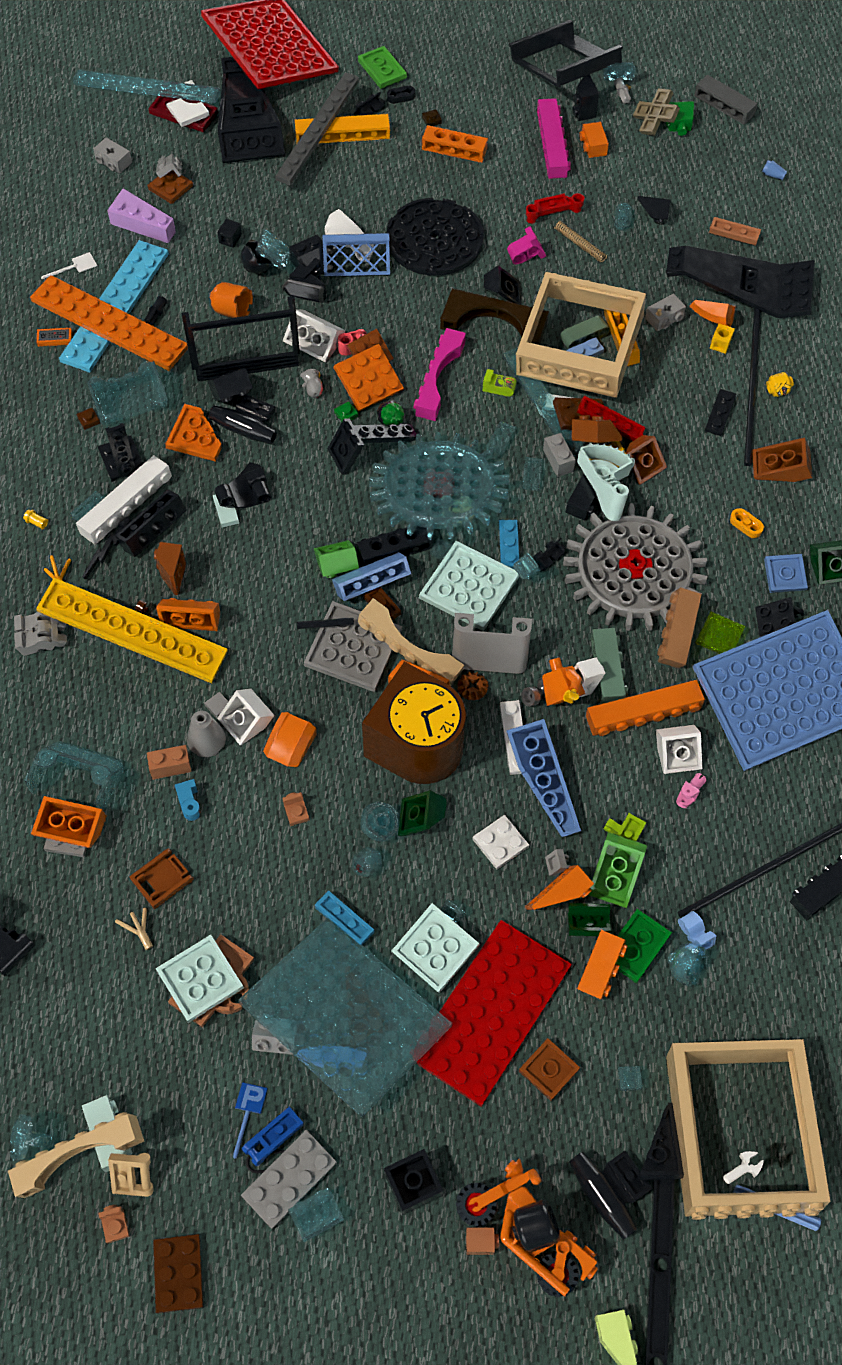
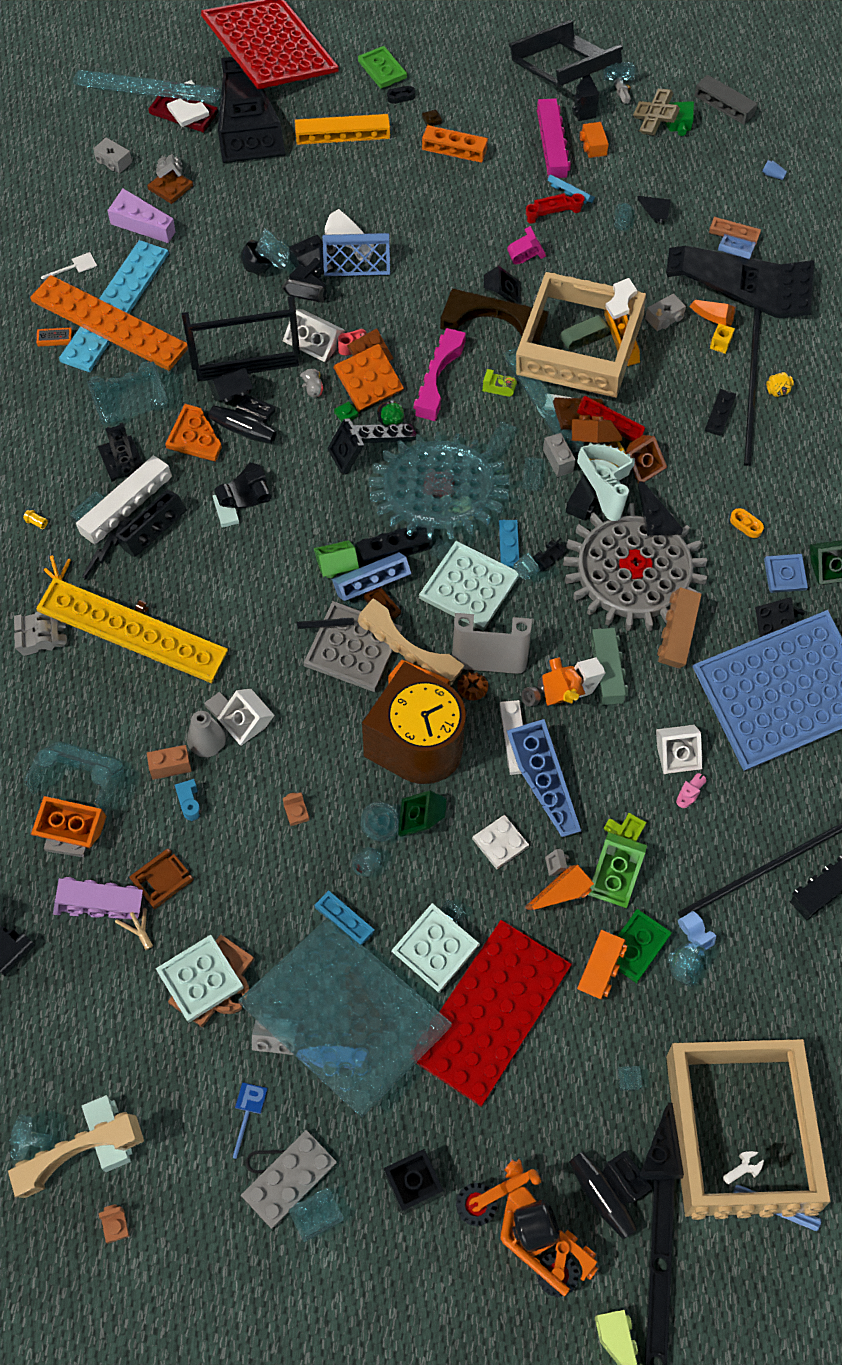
(88, 418): reddish brown plate -> none
(96, 899): none -> lavender wedge
(123, 1174): tan plate -> none
(155, 310): black axle -> none
(171, 564): dark orange slope -> none
(178, 1274): reddish brown plate -> none
(189, 614): orange slope -> none
(229, 233): black panel -> none
(231, 300): orange cylinder -> none
(273, 1136): blue plate -> none
(289, 740): orange slope -> none
(317, 129): dark grey plate -> none
(373, 102): black hinge -> none
(415, 248): black plate -> none
(481, 1241): nougat brick -> none
(549, 1069): dark orange plate -> none
(569, 189): none -> dark azure plate
(577, 242): tan piece -> none
(588, 919): dark green bracket -> none
(589, 348): light blue plate -> none
(618, 304): none -> white tile
(644, 708): orange brick -> none
(656, 517): none -> black wing
(719, 633): clear neon green plate -> none
(736, 246): none -> medium blue plate
(783, 461): dark orange slope -> none

